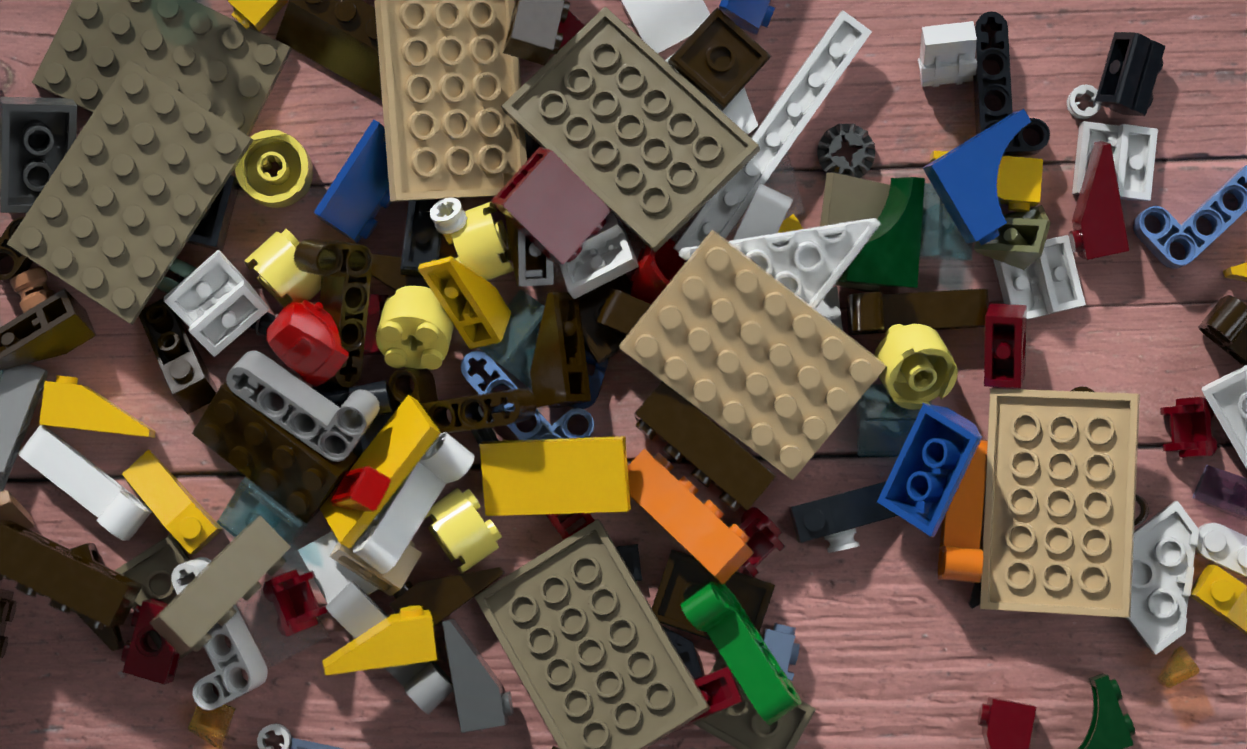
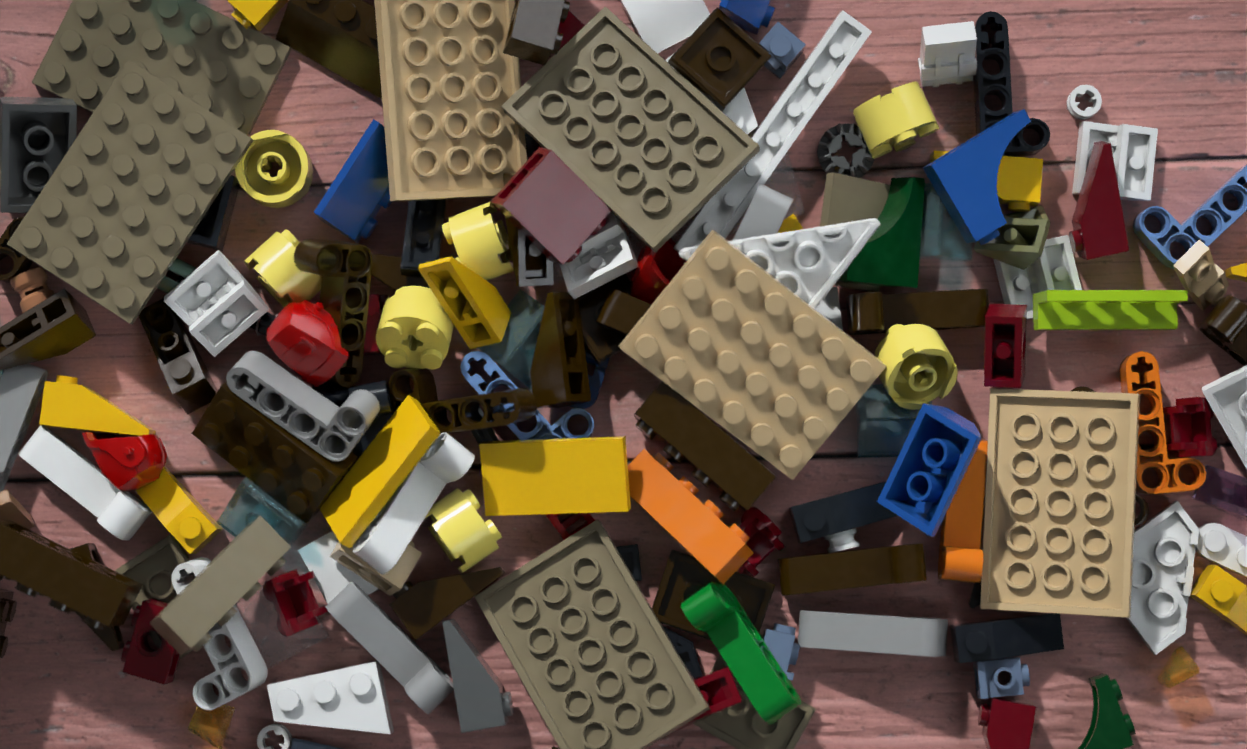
(128, 460): none -> red helmet
(335, 699): none -> white wedge
(361, 489): red slope -> none
(392, 642): yellow slope -> none
(448, 215): white bush -> none
(783, 48): none -> sand blue brick
(852, 569): none -> dark brown beam
(873, 633): none -> light grey beam
(895, 119): none -> light yellow brick
(986, 677): none -> sand blue brick
(1006, 637): none -> black slope
(1107, 309): none -> lime fence
(1130, 73): black brick -> none
(1153, 423): none -> orange beam
(1201, 276): none -> tan slope

